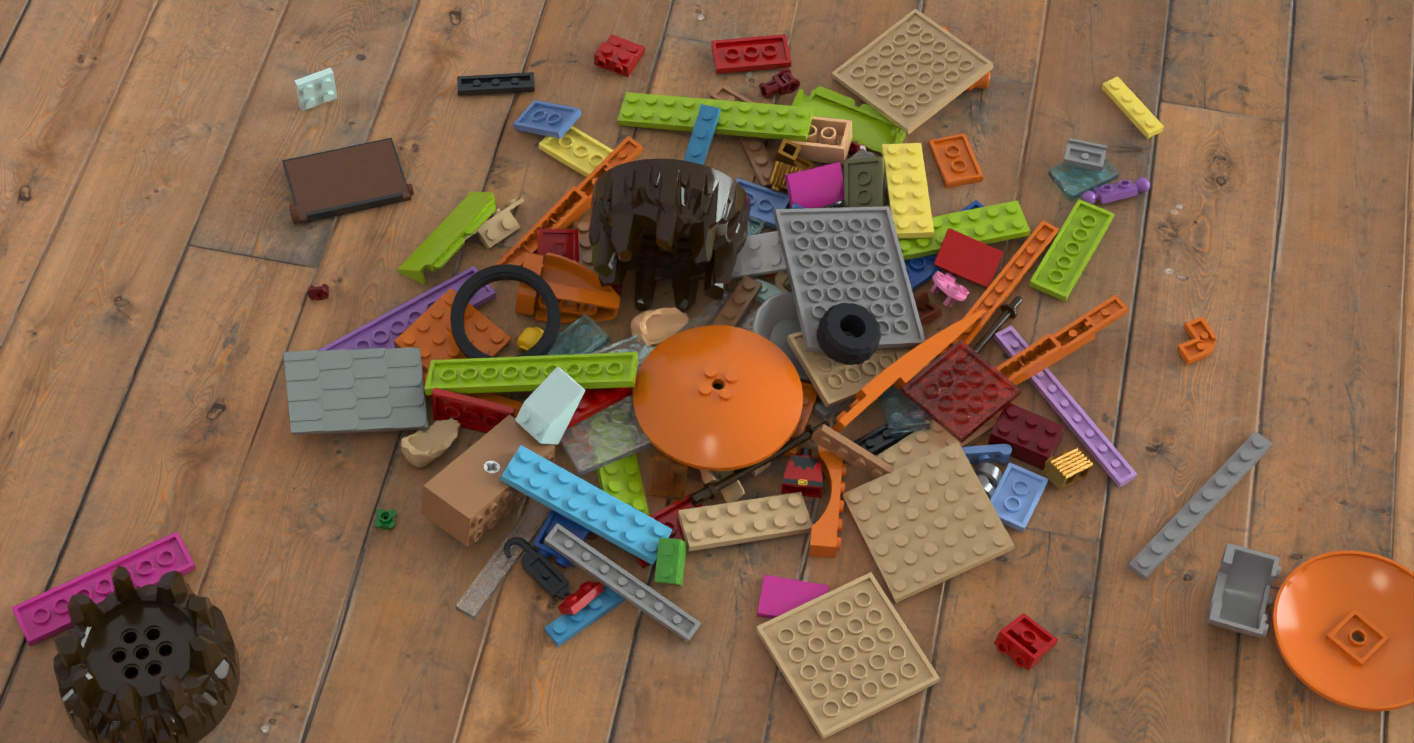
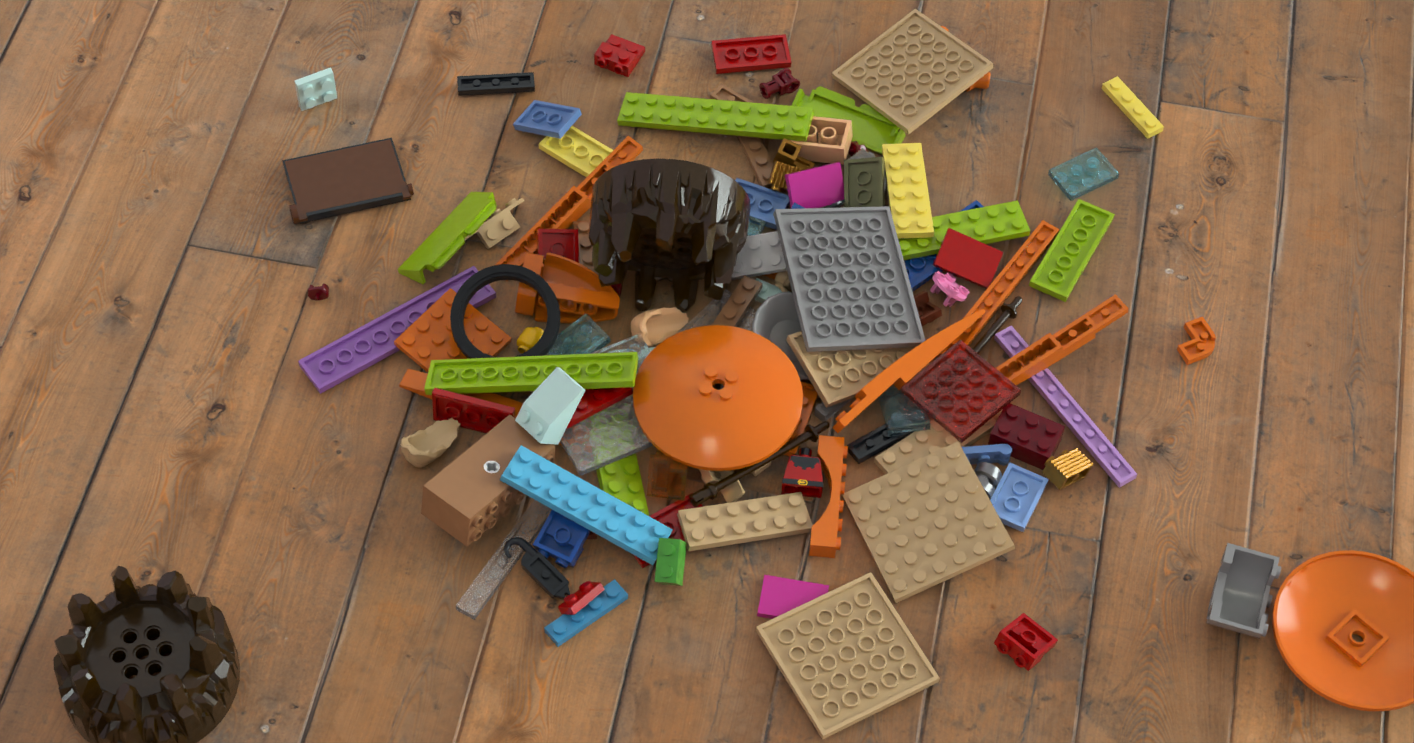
(49, 612): dark pink plate -> none
(355, 390): light grey piece -> none
(383, 523): green plate -> none
(622, 582): light grey plate -> none
(702, 134): dark azure plate -> none
(841, 346): black tyre -> none
(851, 452): medium nougat plate -> none
(955, 160): orange tile -> none
(1085, 154): light grey plate -> none
(1116, 191): medium lavender plate -> none
(1199, 506): light grey plate -> none

